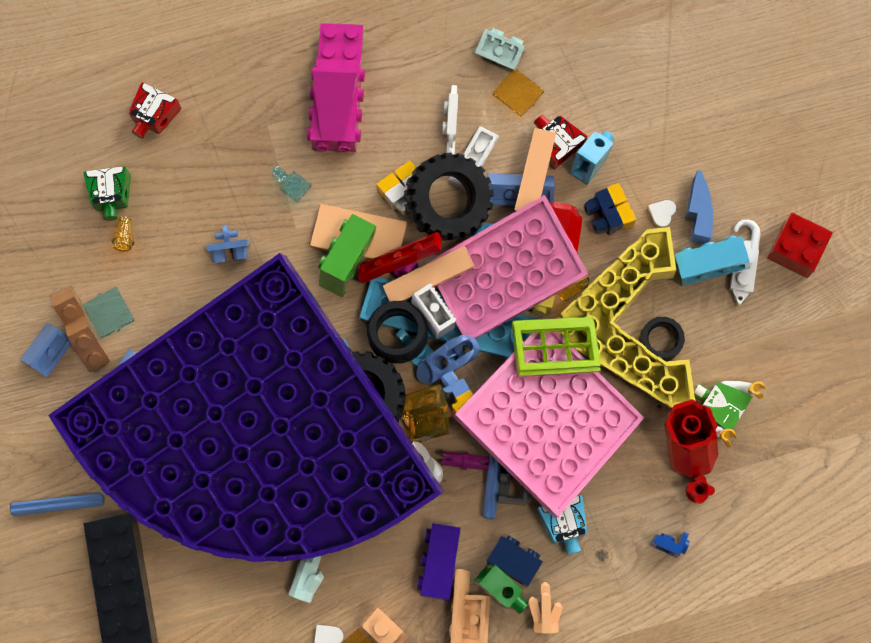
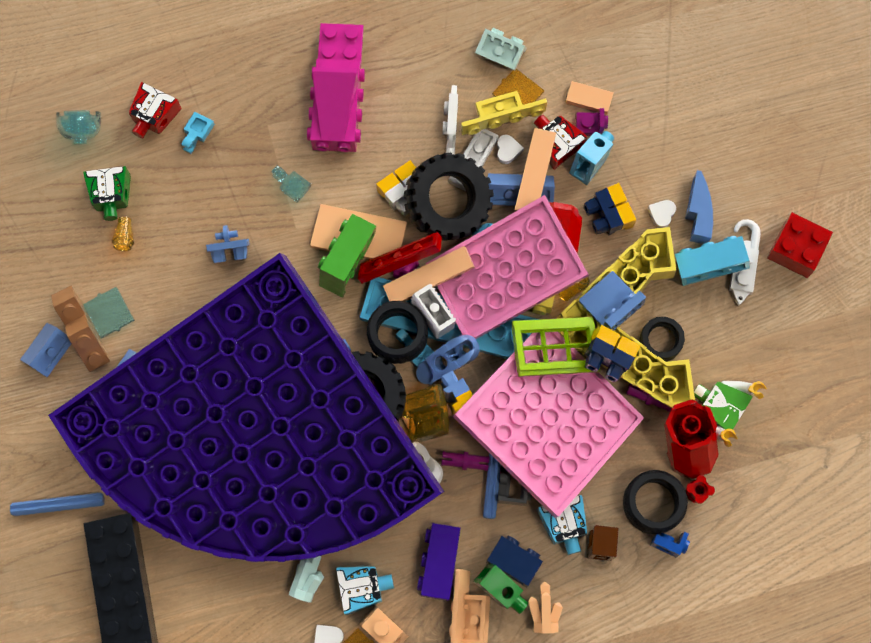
(78, 125): none -> clear light blue cylinder
(197, 129): none -> medium azure plate
(361, 587): none -> torso
(500, 110): none -> light yellow bracket
(508, 149): none -> white tile
(589, 97): none -> light nougat tile
(592, 122): none -> magenta bracket
(603, 543): none -> reddish brown panel
(610, 351): none -> dark blue hips
(612, 301): none -> medium blue bracket
(639, 394): none -> magenta pin
(672, 484): none -> black tyre

